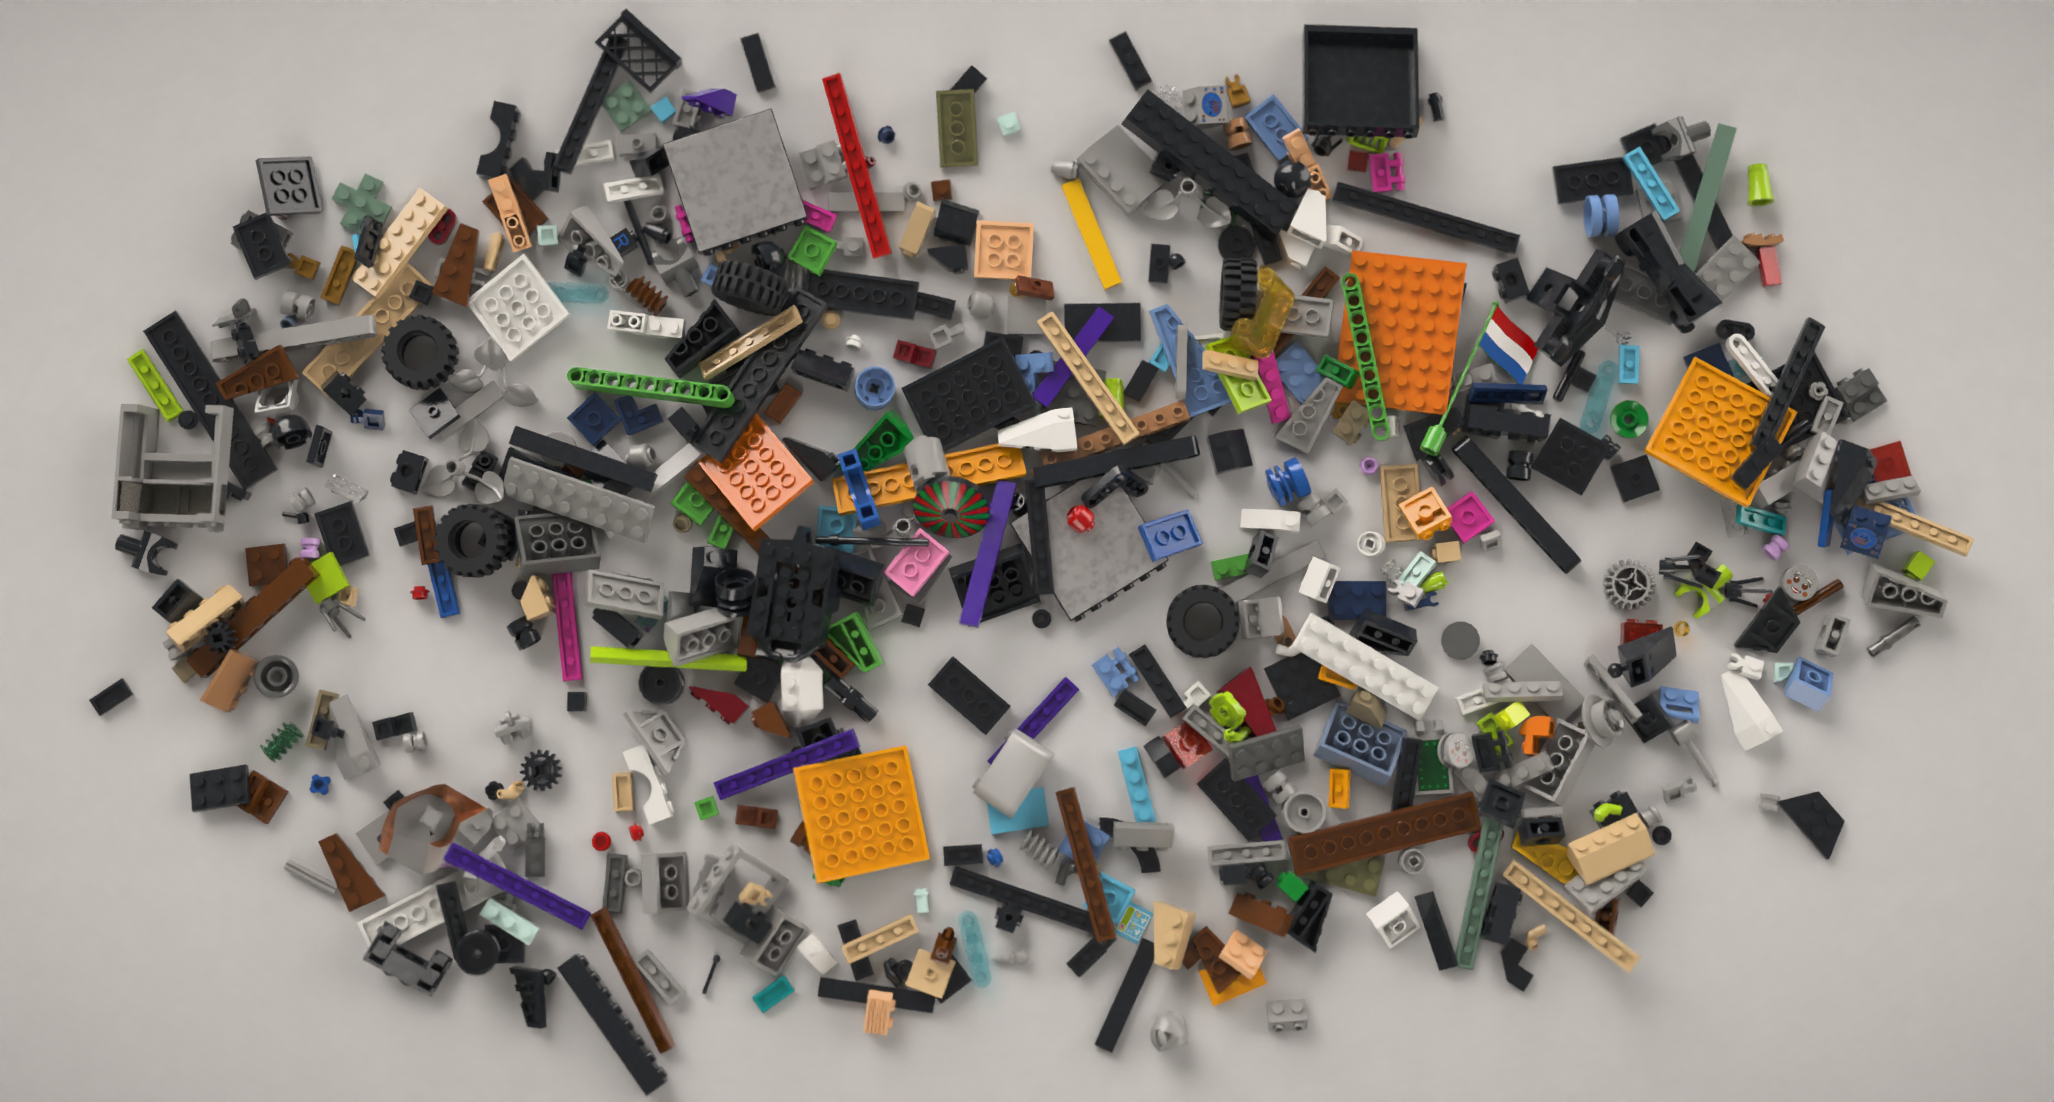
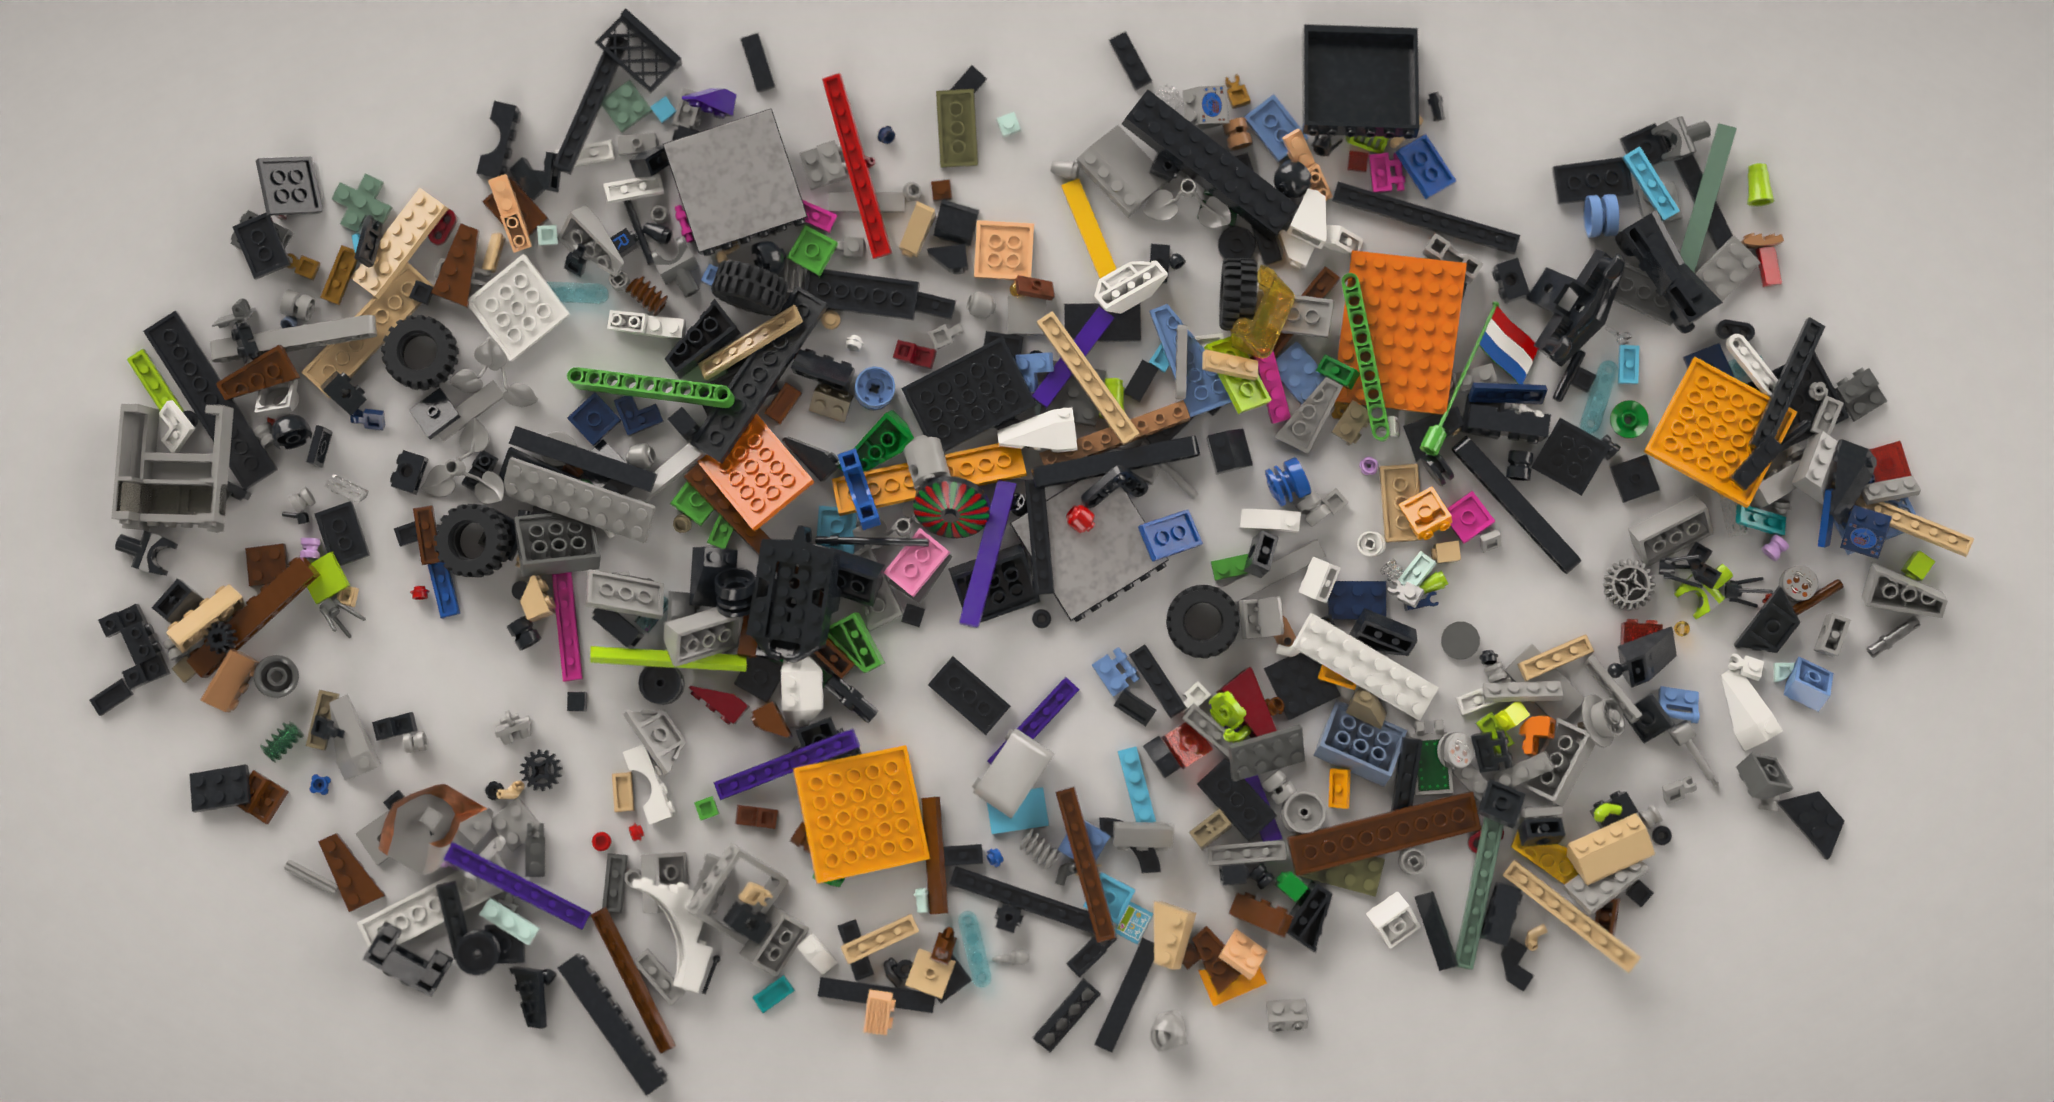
(140, 643): none -> black bracket
(179, 427): none -> white plate
(691, 952): none -> white arch
(831, 402): none -> dark tan bracket
(935, 865): none -> reddish brown tile
(1061, 1010): none -> black fence
(1129, 285): none -> white wedge
(1210, 829): none -> dark tan hinge
(1425, 166): none -> blue tile
(1441, 249): none -> light grey arch
(1555, 657): none -> tan tile
(1671, 530): none -> light grey slope
(1763, 776): none -> dark grey slope

